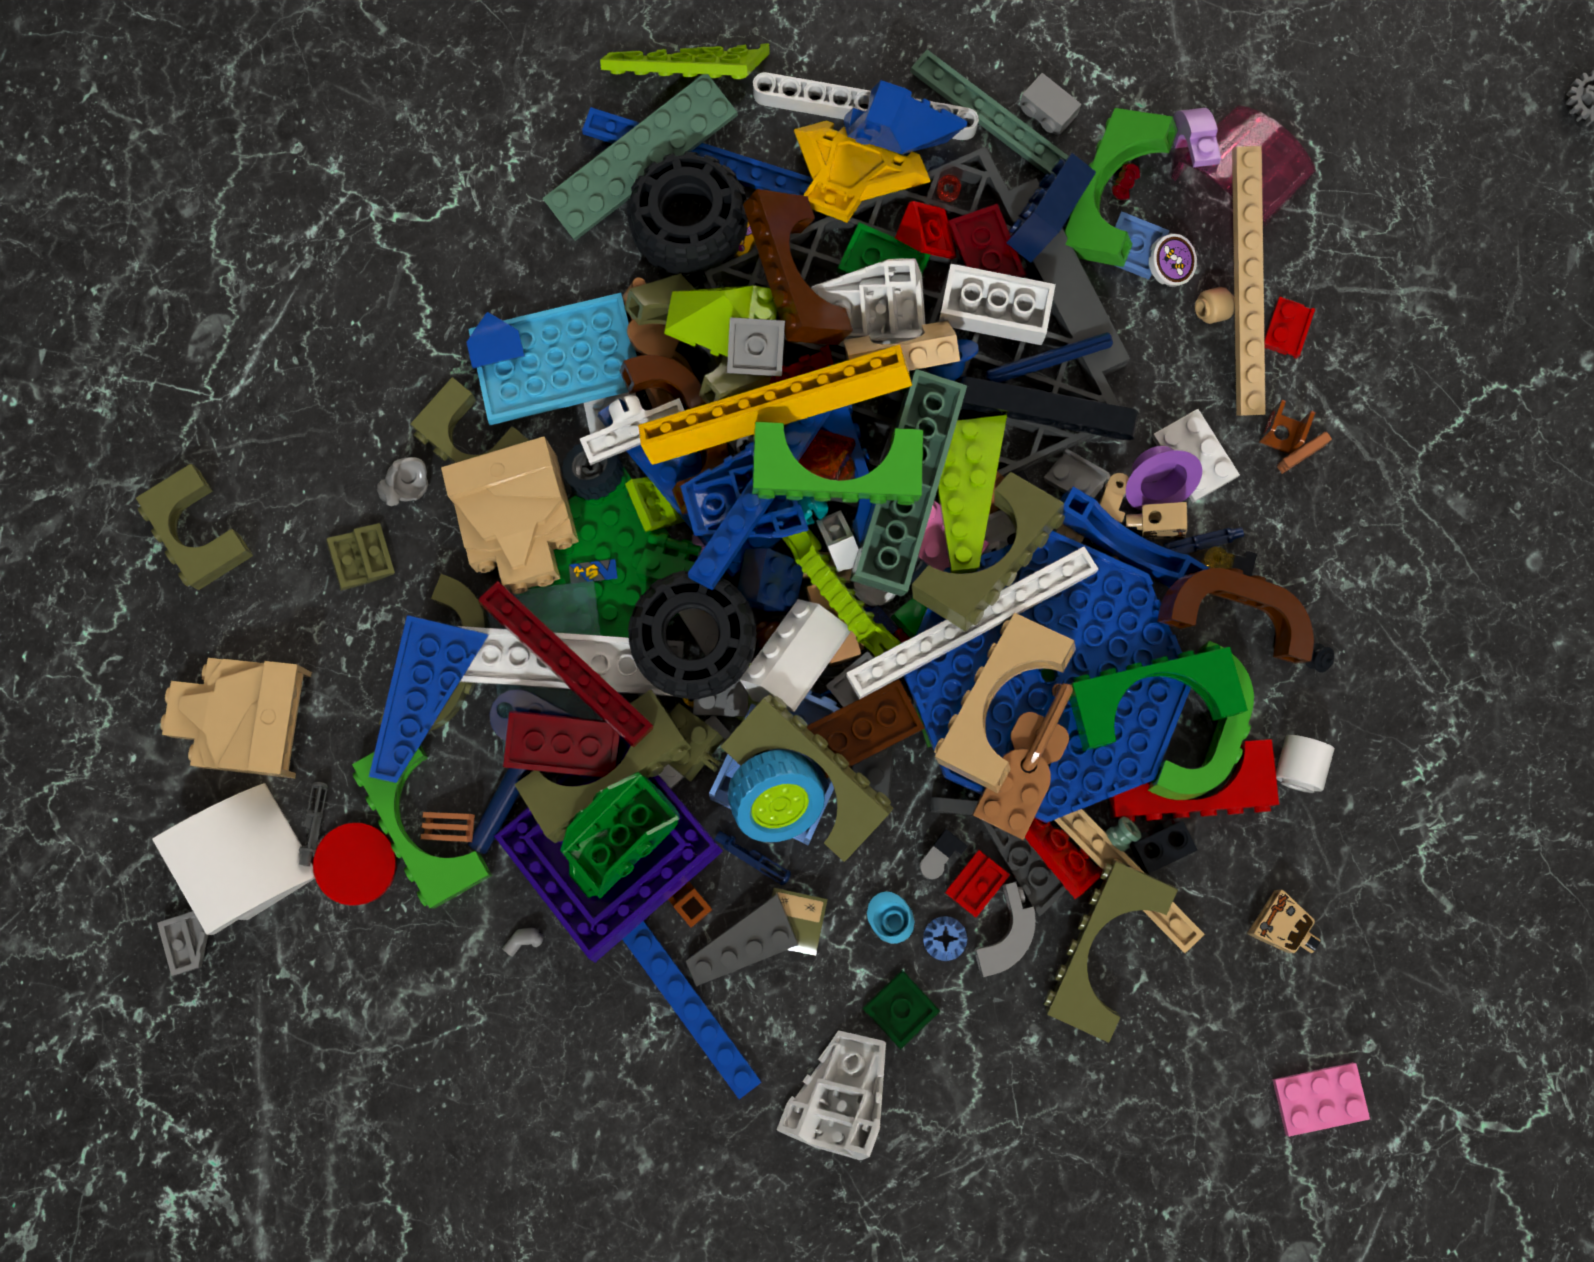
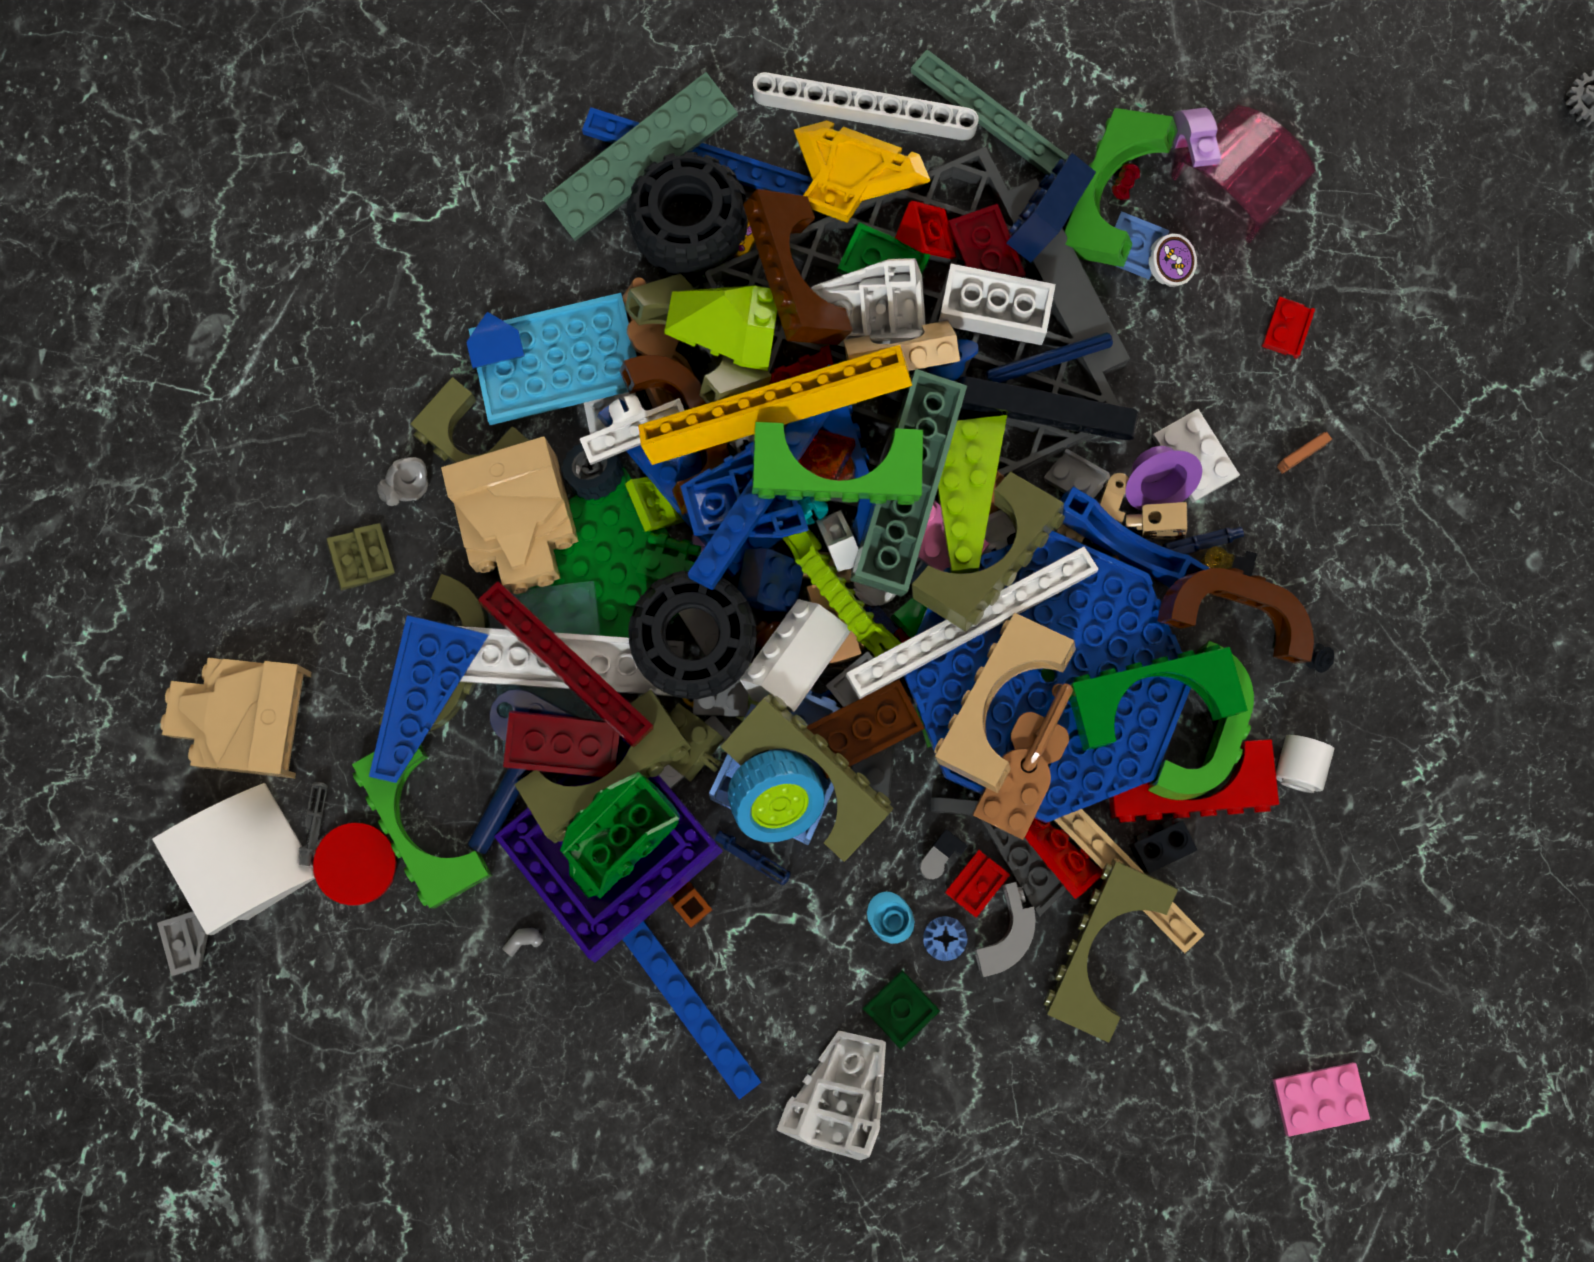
(163, 508): olive arch -> none
(429, 825): nougat tile -> none
(593, 571): sticker -> none
(689, 61): lime wing -> none
(750, 940): dark grey wing -> none
(755, 346): light grey plate -> none
(806, 918): slope -> none
(900, 122): blue wedge -> none
(946, 196): clear red bush -> none
(1049, 105): light grey brick -> none
(1123, 834): sand green wheel -> none
(1215, 305): tan head -> none
(1248, 280): tan plate -> none
(1284, 925): tan torso -> none
(1297, 430): dark orange piece -> none

